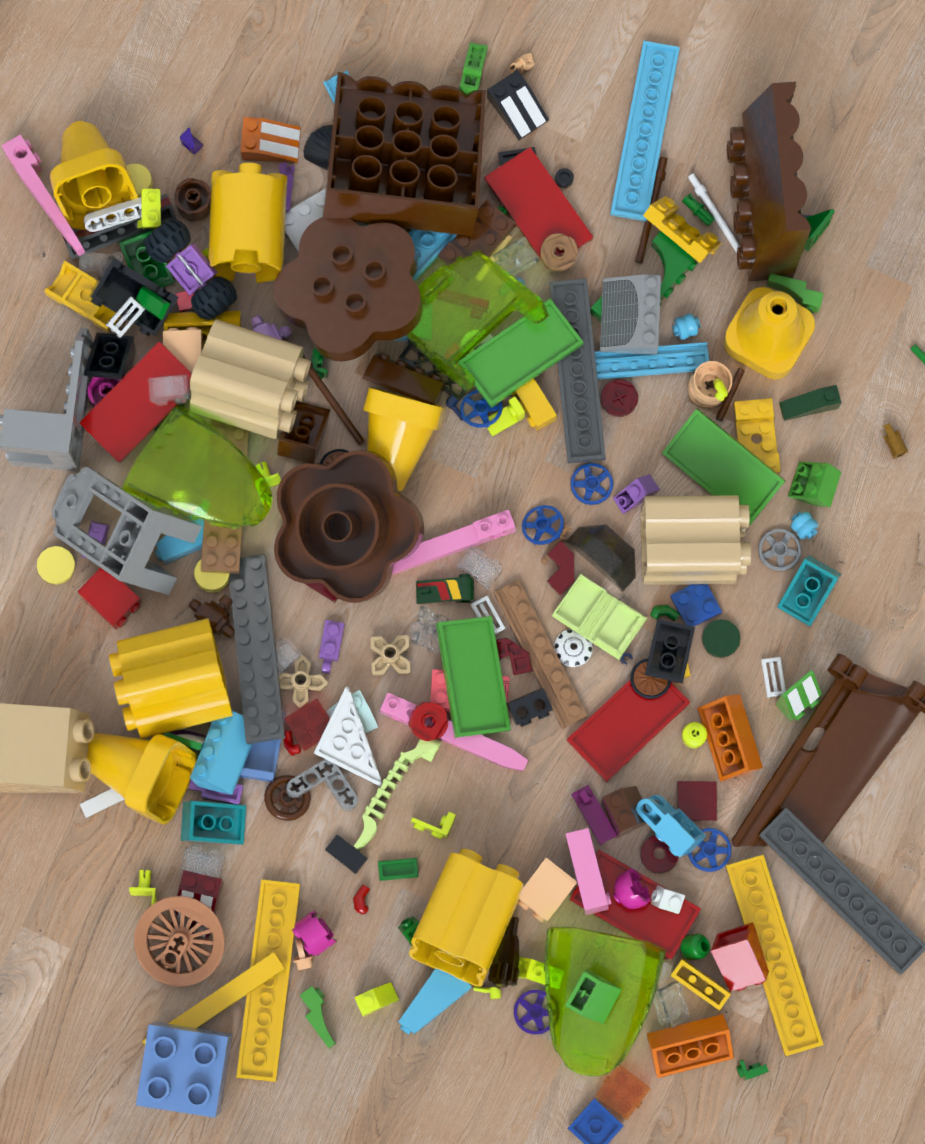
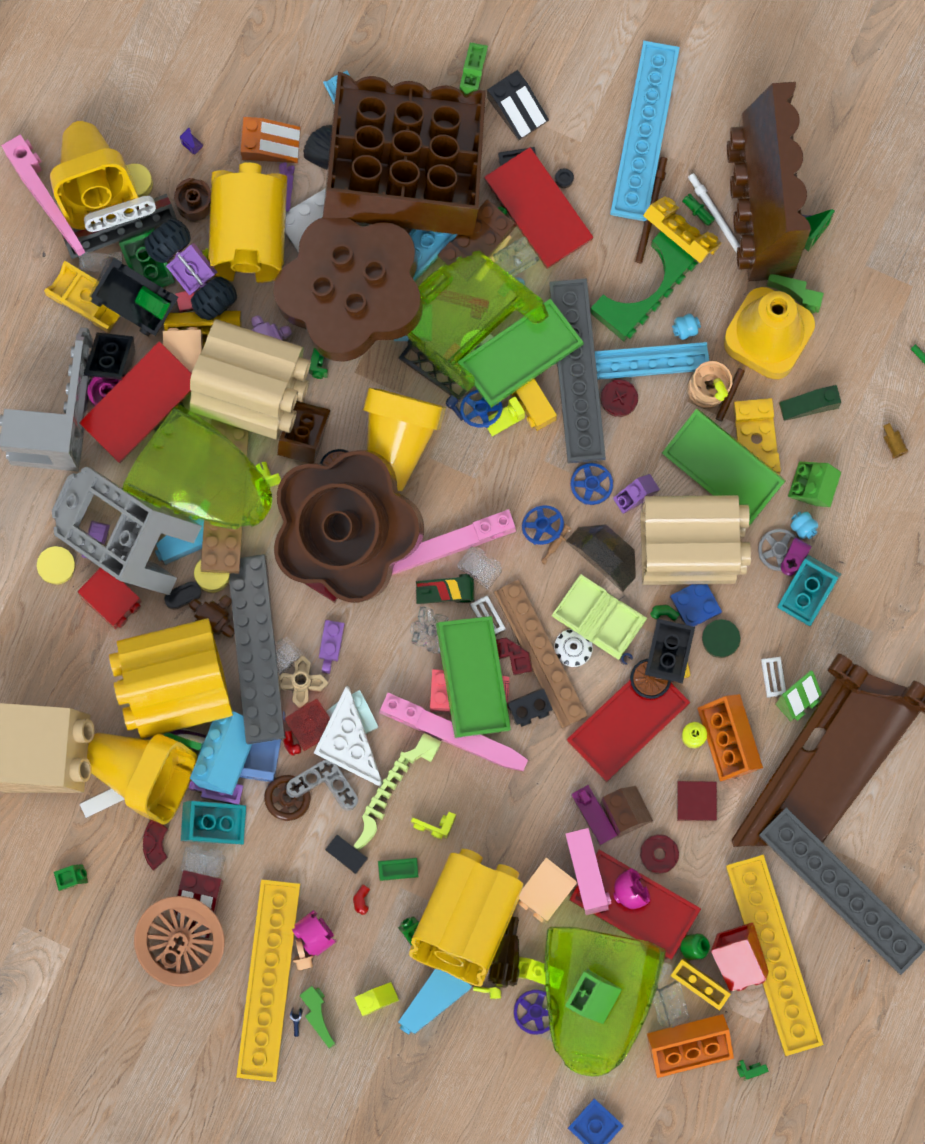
(70, 877): none -> green bracket
(115, 328): white tile -> none
(144, 886): neon yellow bracket -> none
(150, 209): neon yellow bracket -> none
(153, 844): none -> dark red tile
(169, 389): clear brick -> none
(183, 595): none -> black tile
(184, 1069): medium blue brick -> none
(230, 993): yellow tile -> none
(296, 1018): none -> dark blue hand
(334, 404): reddish brown bar -> none
(398, 662): tan plant -> none
(405, 379): reddish brown slope -> none
(417, 721): red plate -> none
(523, 63): light nougat piece -> none
(553, 261): medium nougat plate -> none
(564, 559): dark red tile -> none
(622, 1092): clear orange plate -> none
(630, 314): slope -> none
(667, 899): white bracket -> none
(670, 825): medium azure brick -> none
(709, 851): blue wheel -> none
(795, 554): none -> magenta piece

